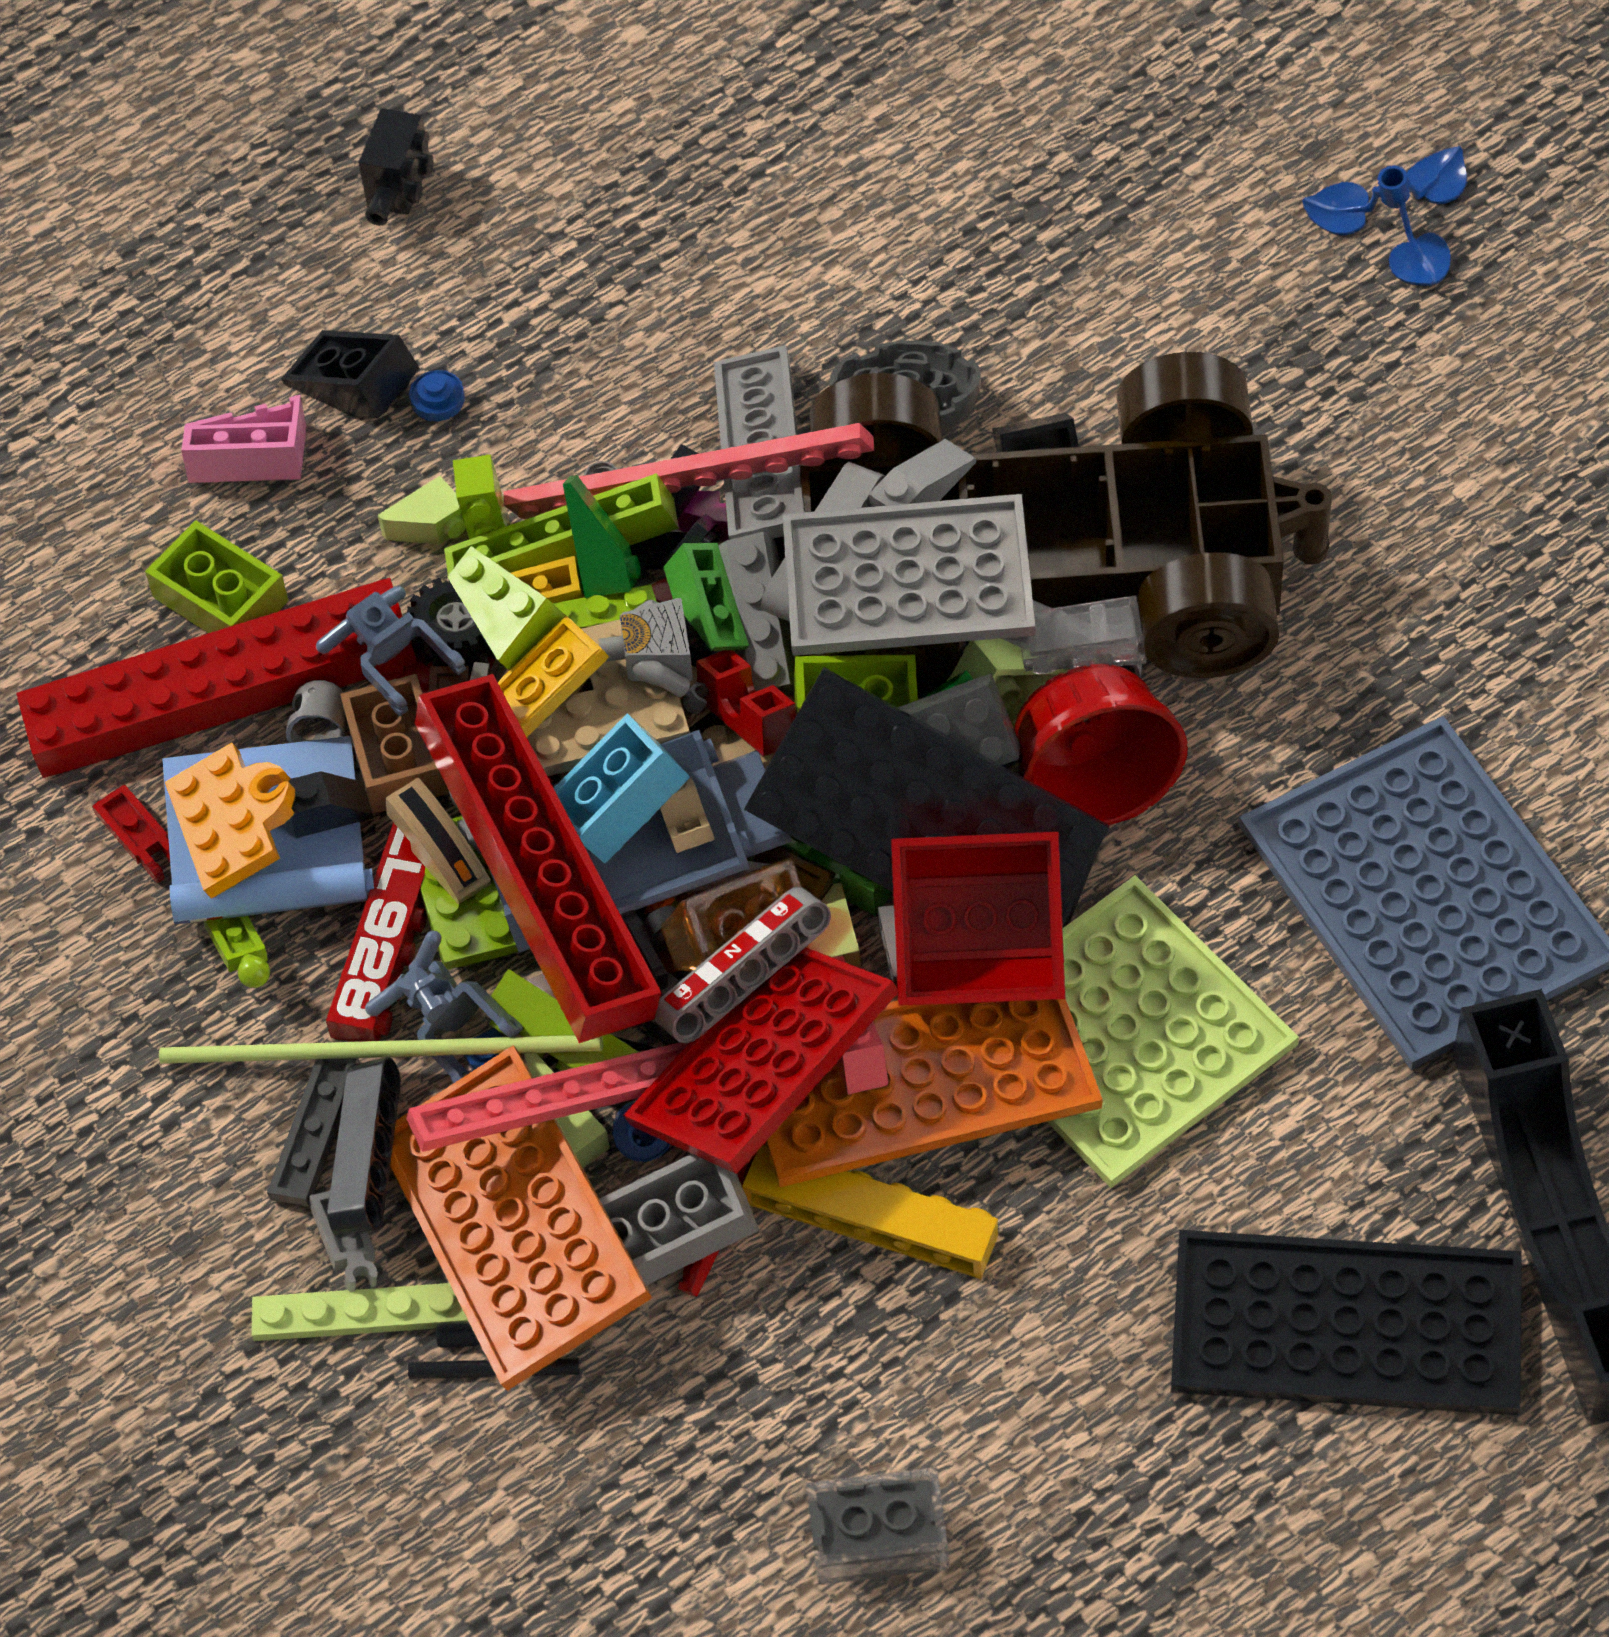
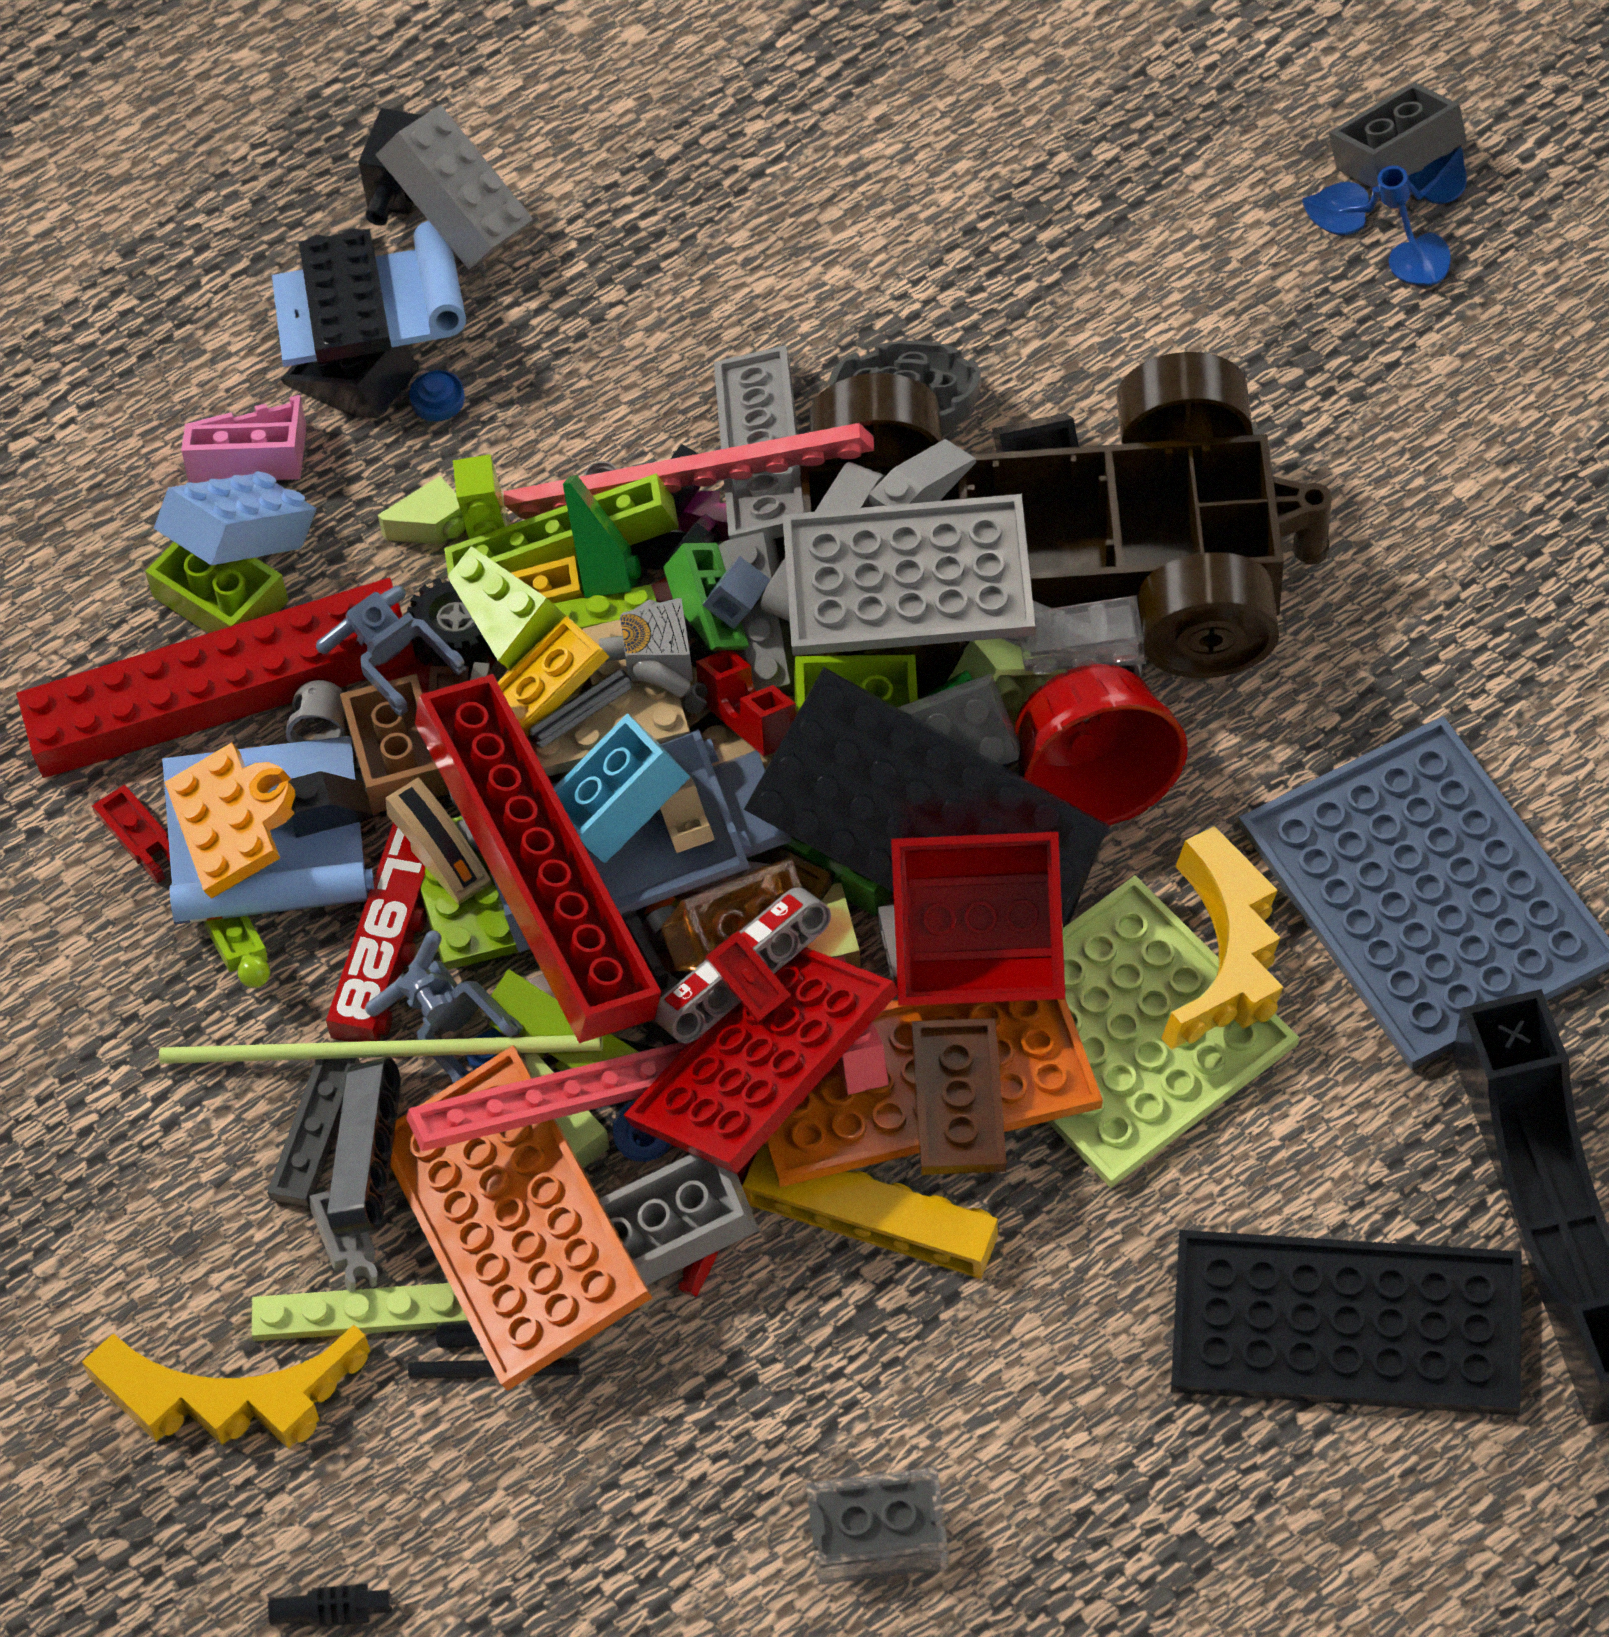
(224, 1406): none -> yellow arch
(235, 518): none -> light blue brick
(330, 1606): none -> black hinge
(344, 295): none -> black plate
(417, 292): none -> light blue door
(454, 186): none -> light grey brick
(580, 708): none -> black axle
(736, 592): none -> sand blue panel
(747, 976): none -> red plate
(958, 1096): none -> reddish brown plate
(1238, 905): none -> yellow arch
(1399, 131): none -> dark grey brick

